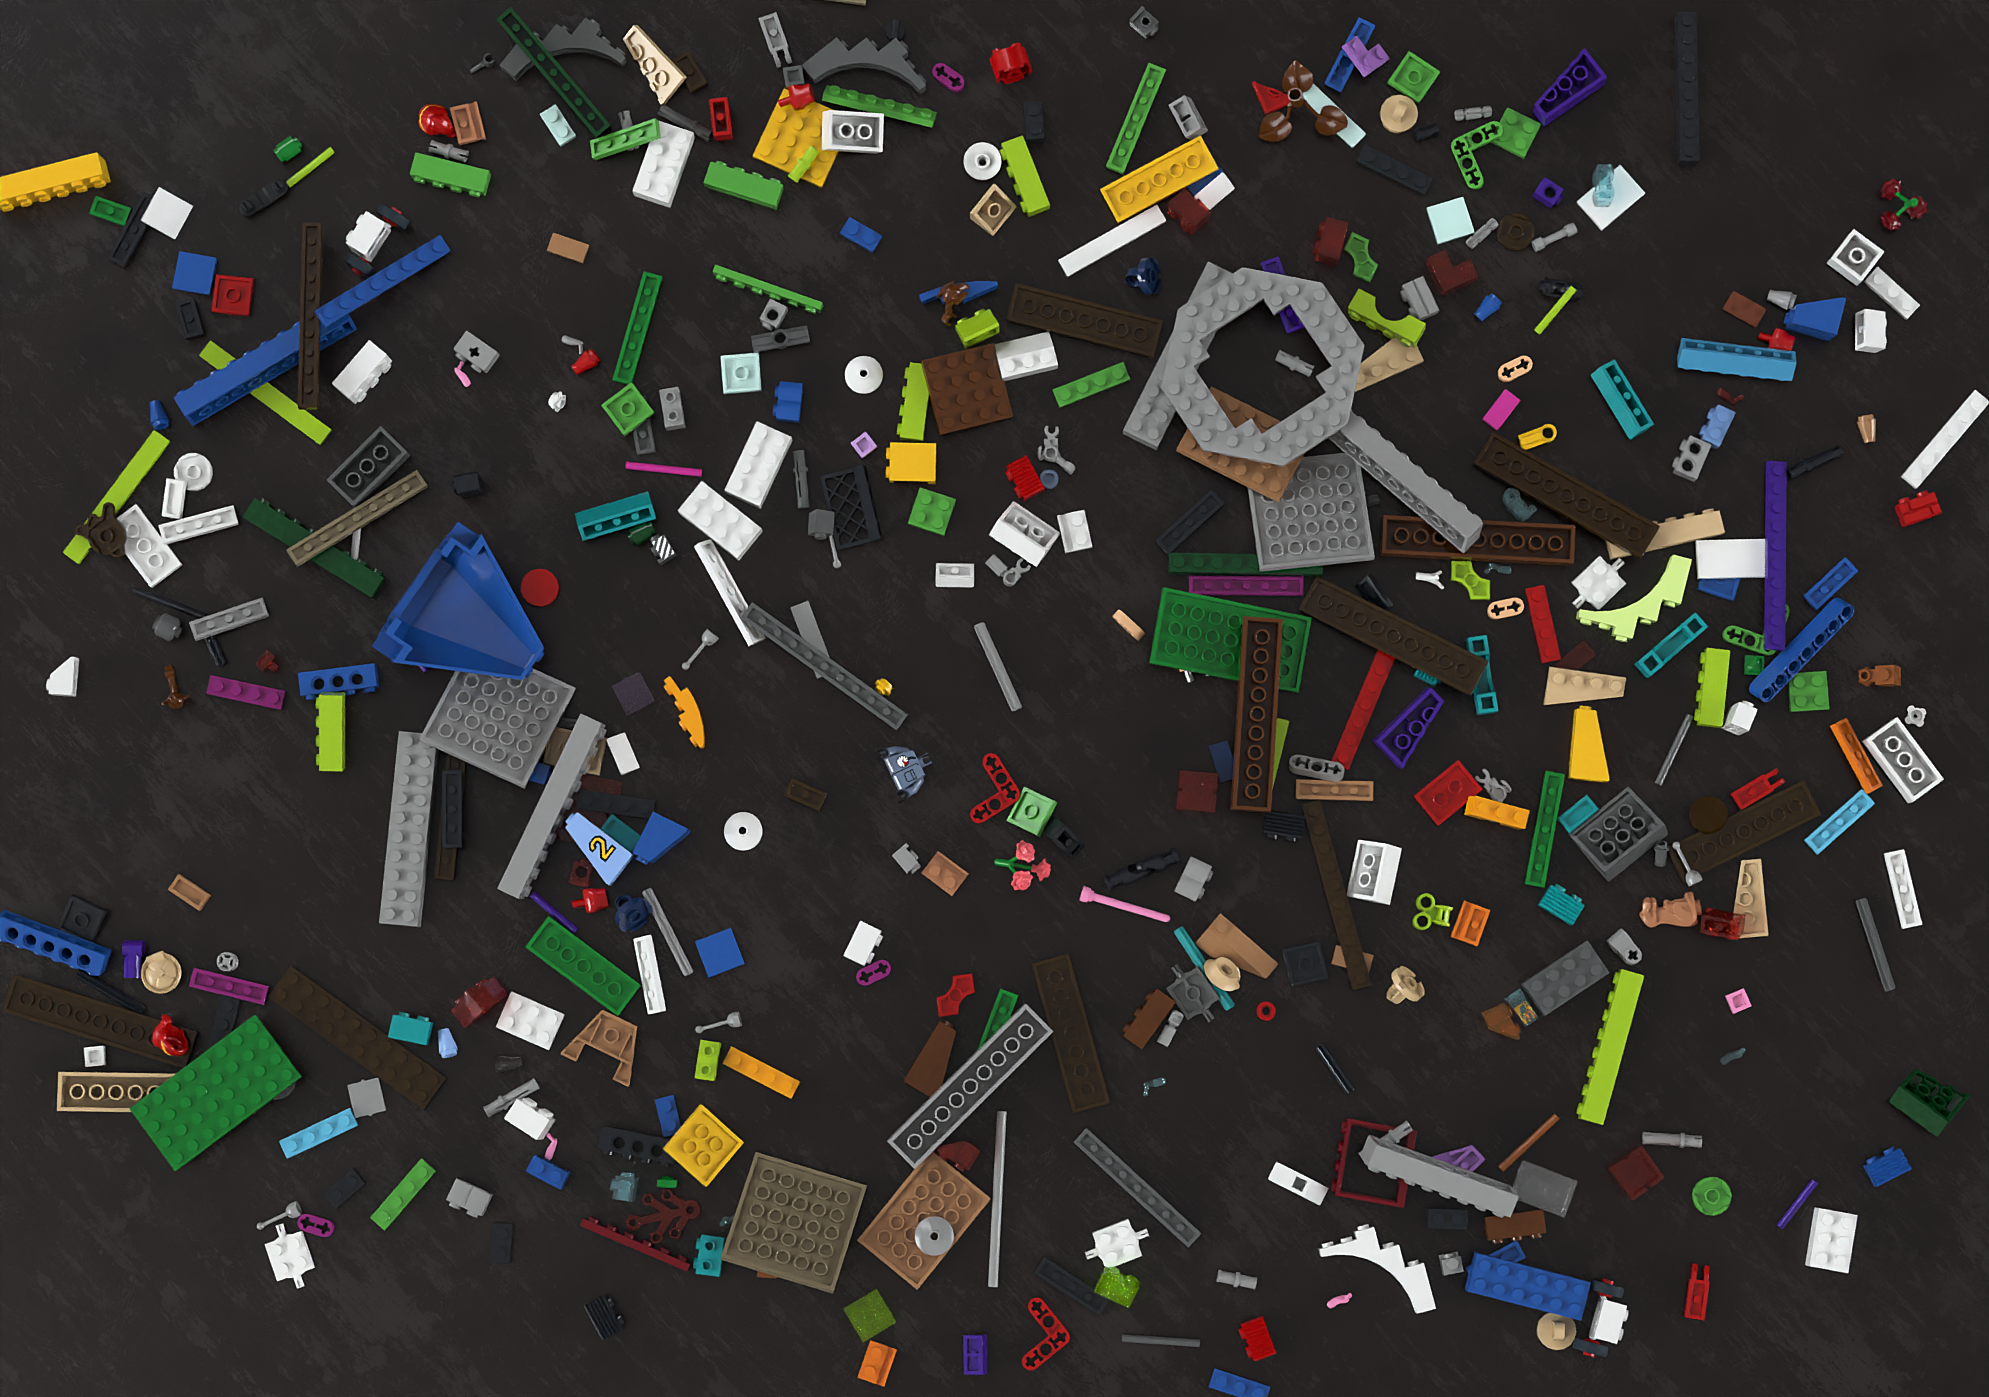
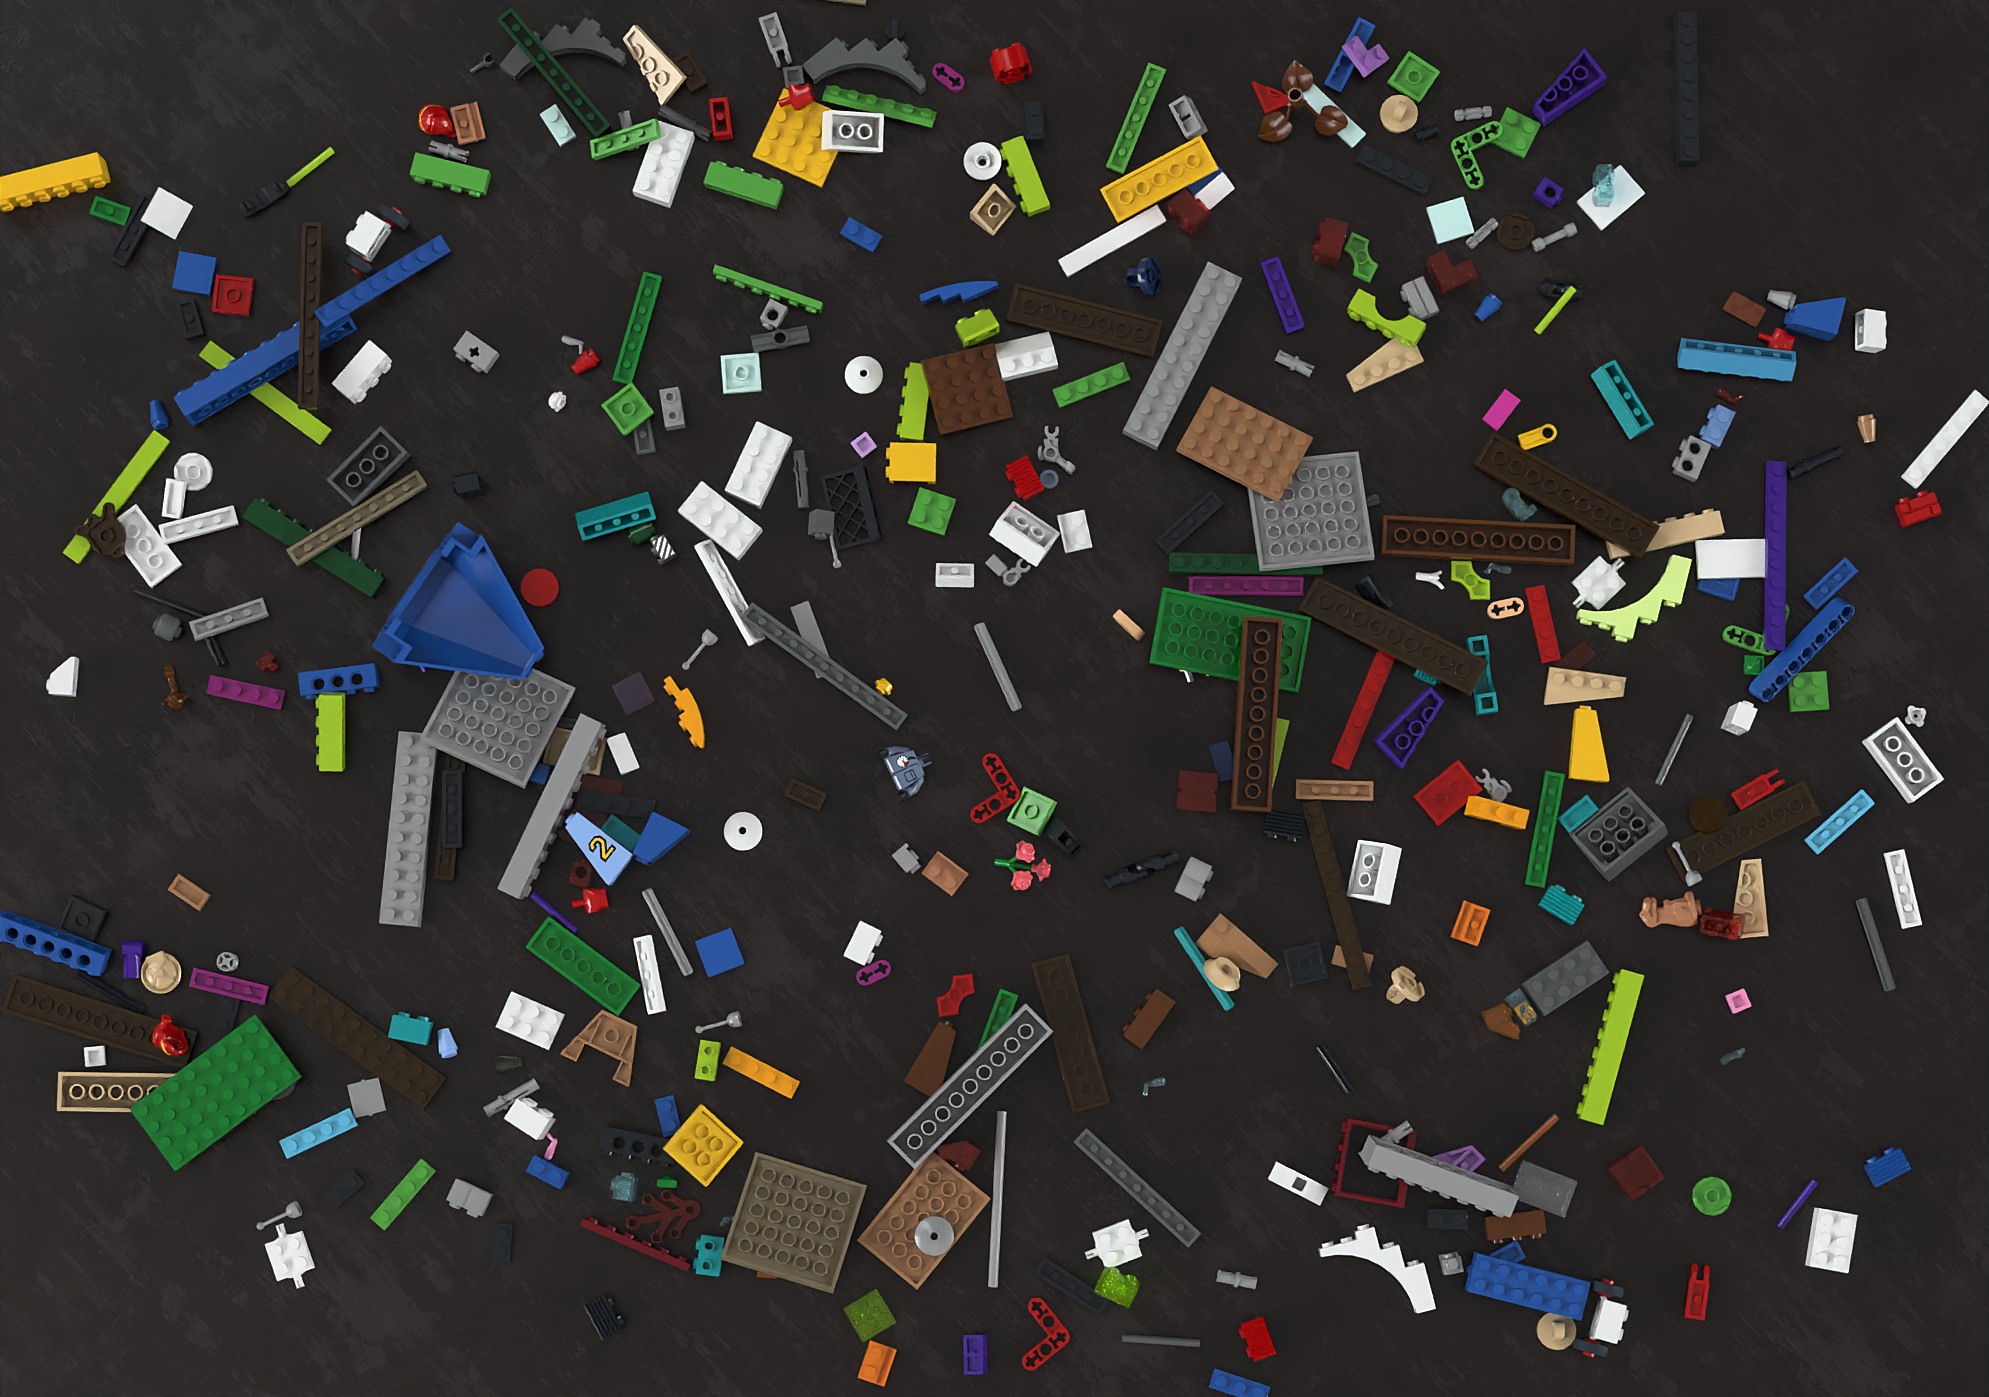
(287, 148): green brick -> none
(314, 1229): magenta beam -> none
(463, 377): bright pink piece -> none
(478, 1001): clear red brick -> none
(568, 248): medium nougat tile -> none
(631, 914): dark blue tile -> none
(664, 469): dark pink bar -> none
(789, 401): blue brick -> none
(803, 164): lime pin -> none
(952, 295): reddish brown piece -> none
(1089, 895): bright pink piece -> none
(1144, 30): dark grey brick -> none
(1169, 1030): light grey bar -> none
(1193, 993): dark grey plate -> none
(1272, 1011): red plate -> none
(1301, 429): light grey plate -> none
(1303, 760): light grey beam -> none
(1339, 1299): bright pink piece -> none
(1408, 482): light grey brick -> none
(1432, 914): lime piece -> none
(1512, 365): light nougat beam -> none
(1622, 944): light grey piece -> none
(1661, 853): dark grey pin -> none
(1671, 645): teal arch -> none
(1672, 1139): light grey pin -> none
(1712, 687): lime brick -> none
(1855, 257): white brick -> none
(1856, 756): orange plate -> none
(1882, 676): dark orange brick -> none
(1891, 293): white plate -> none
(1914, 207): dark red plant -> none
(1928, 1101): dark green wedge -> none

